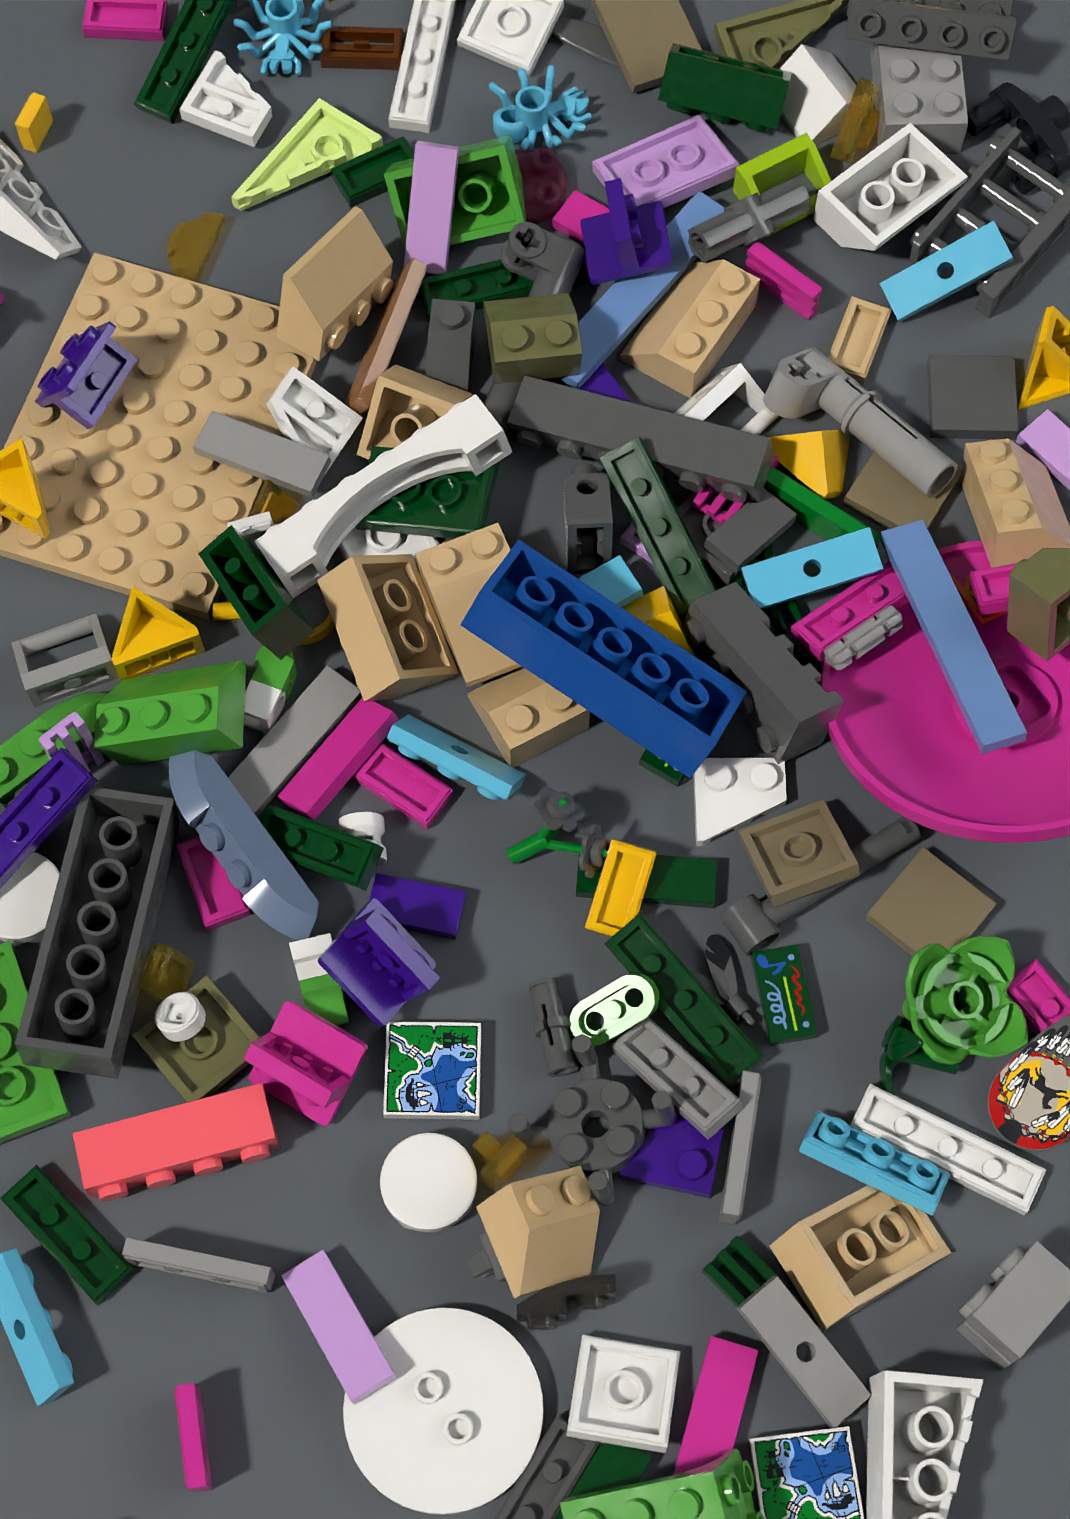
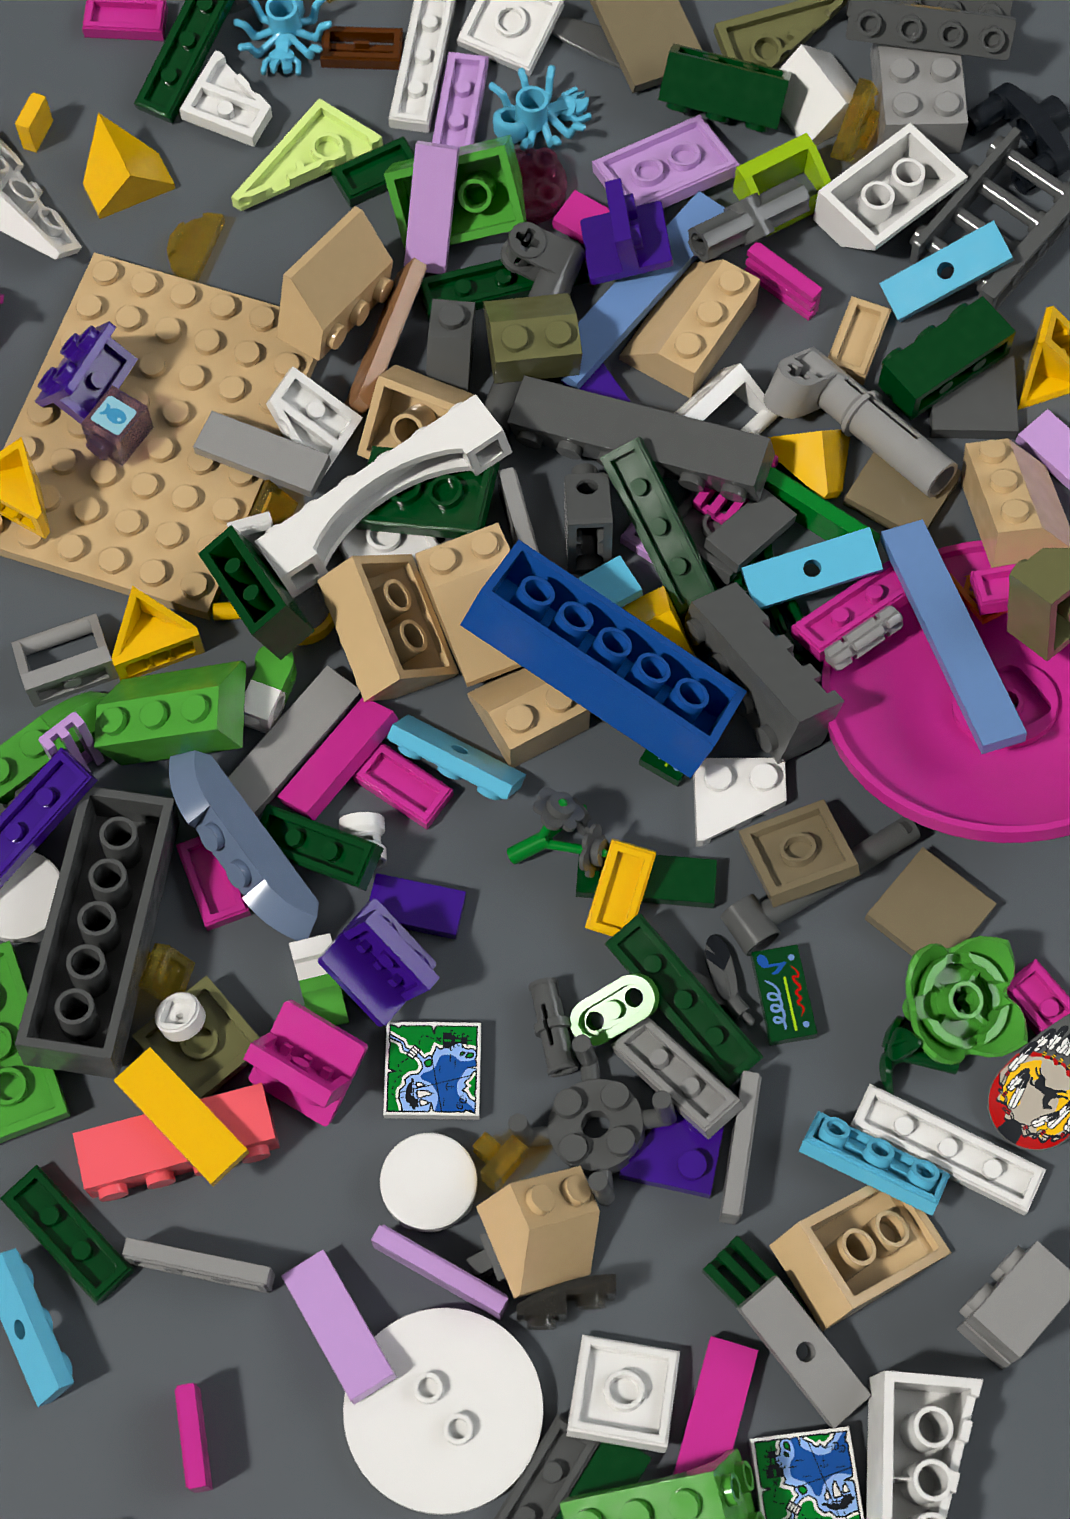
(116, 426): none -> brick
(122, 170): none -> yellow slope
(181, 1116): none -> yellow tile
(440, 1271): none -> lavender tile
(461, 99): none -> lavender tile
(515, 508): none -> light grey tile
(945, 357): none -> dark green brick

